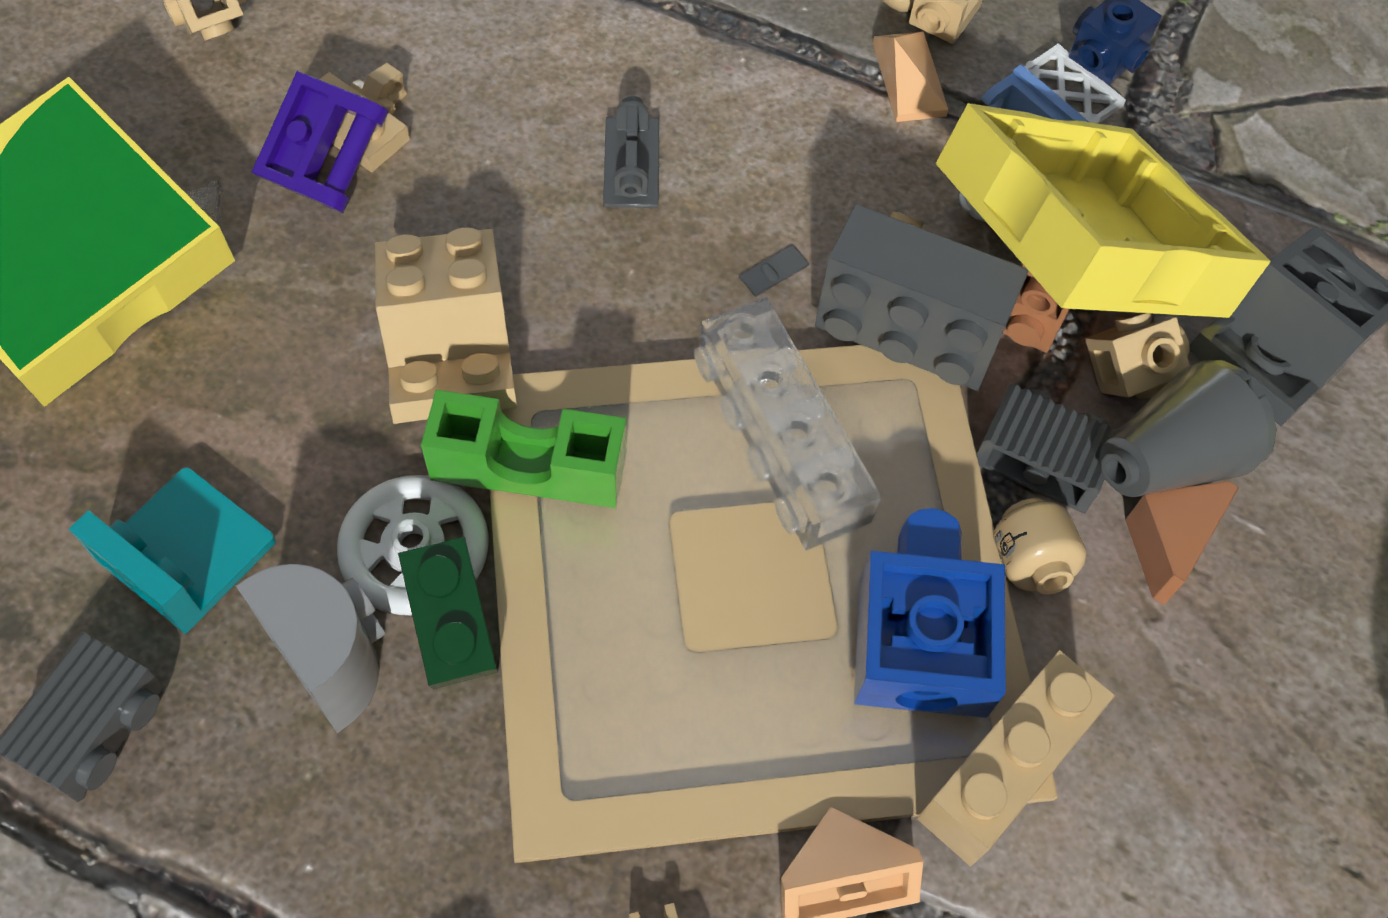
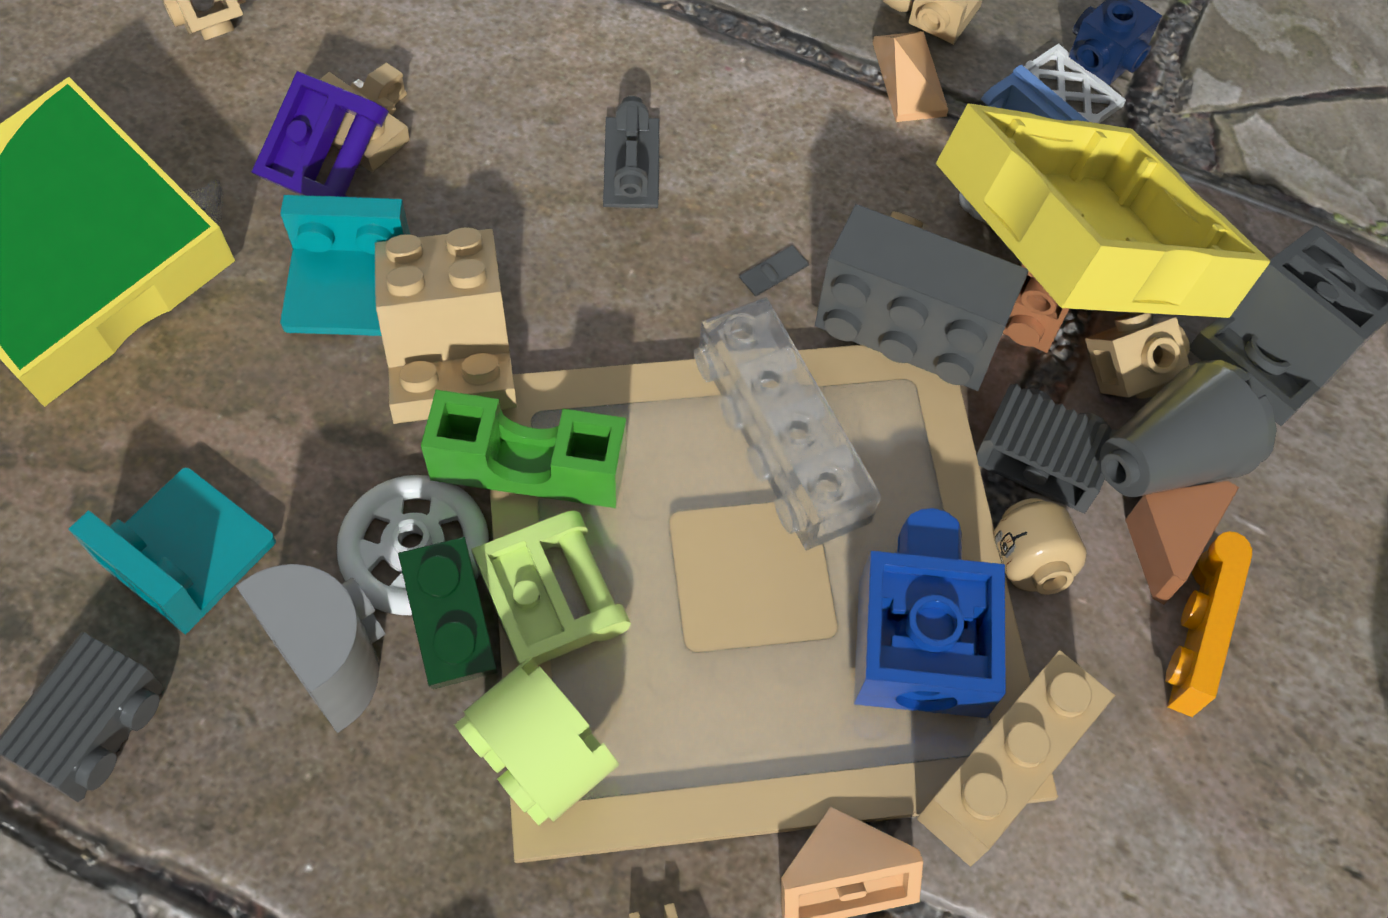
(334, 261): none -> teal bracket
(530, 598): none -> yellowish green plate
(540, 741): none -> yellowish green brick
(1211, 620): none -> light orange plate

